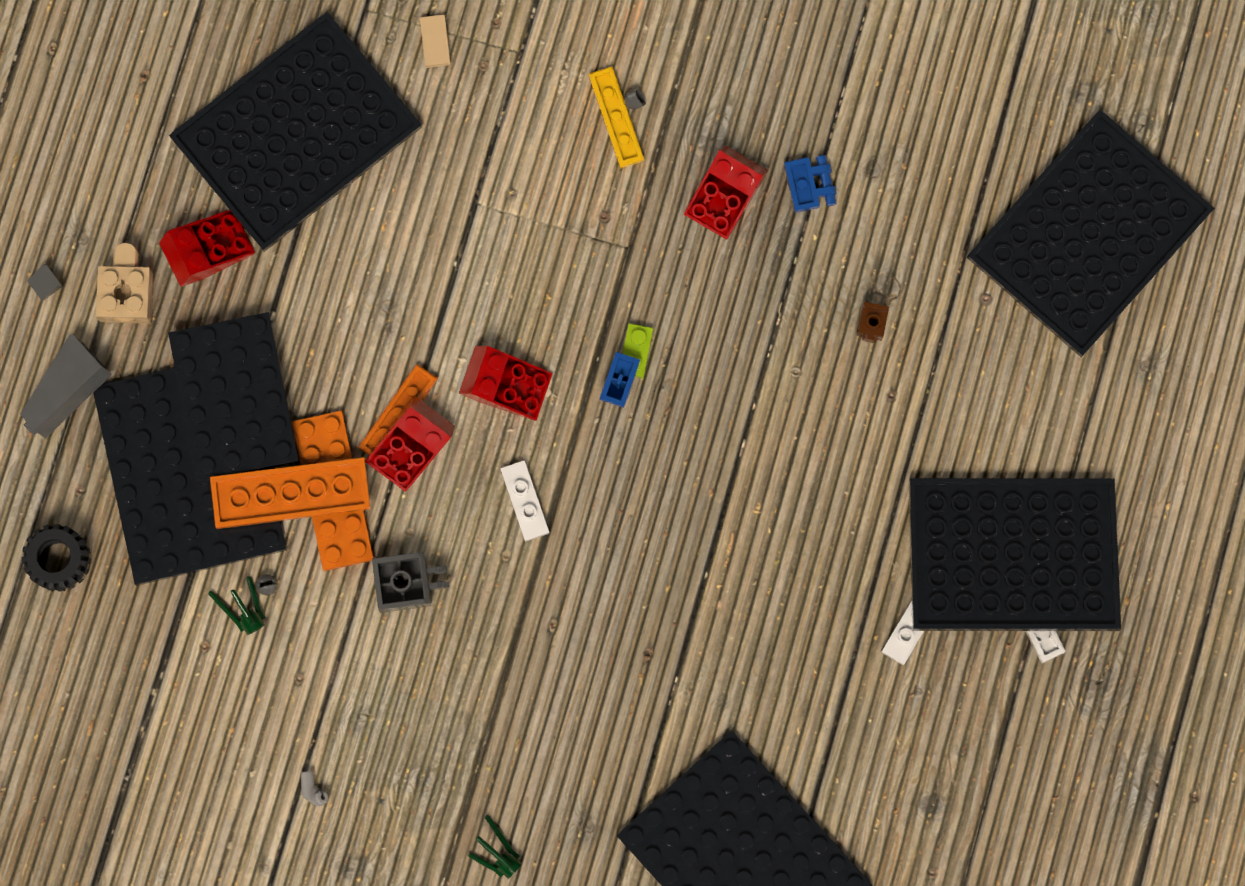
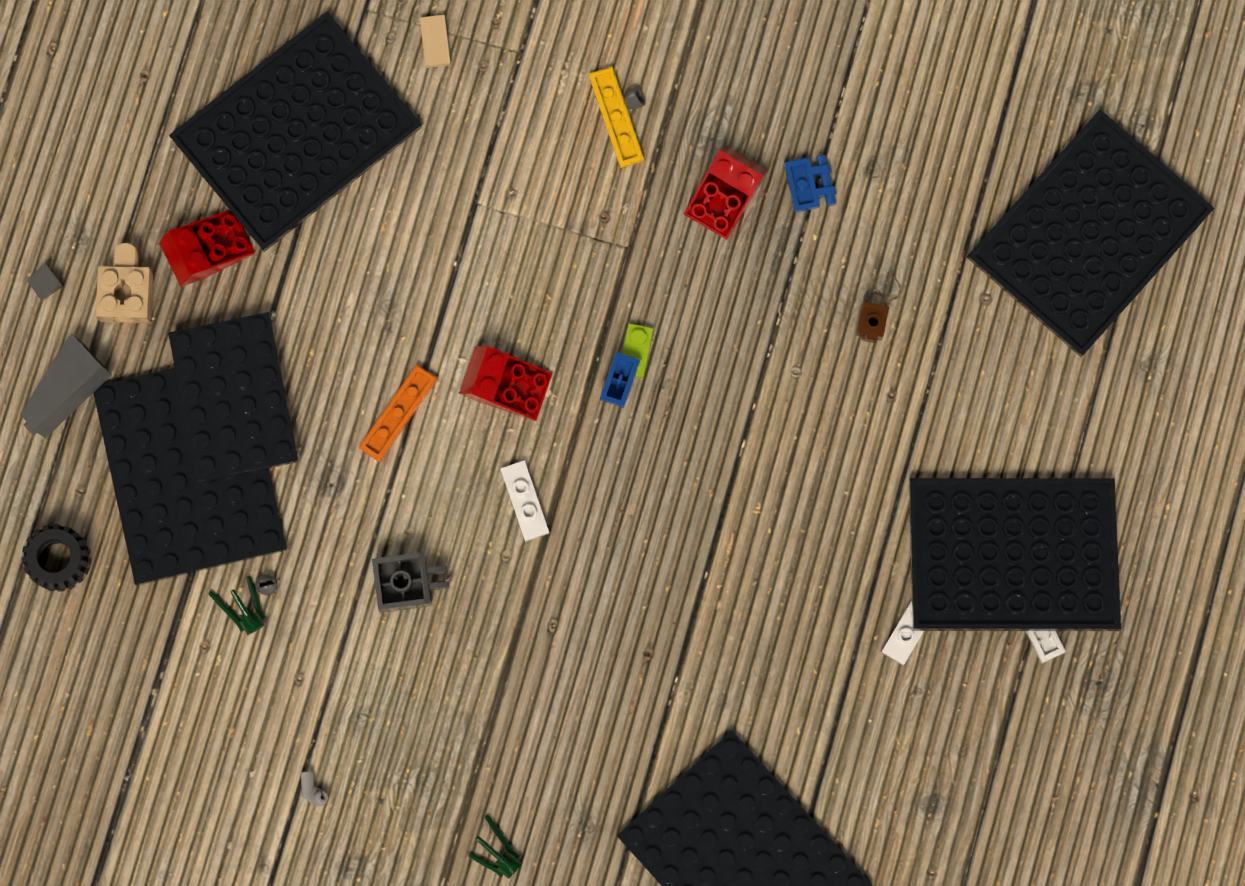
(290, 493): orange plate -> none
(343, 536): orange plate -> none
(410, 443): red slope -> none

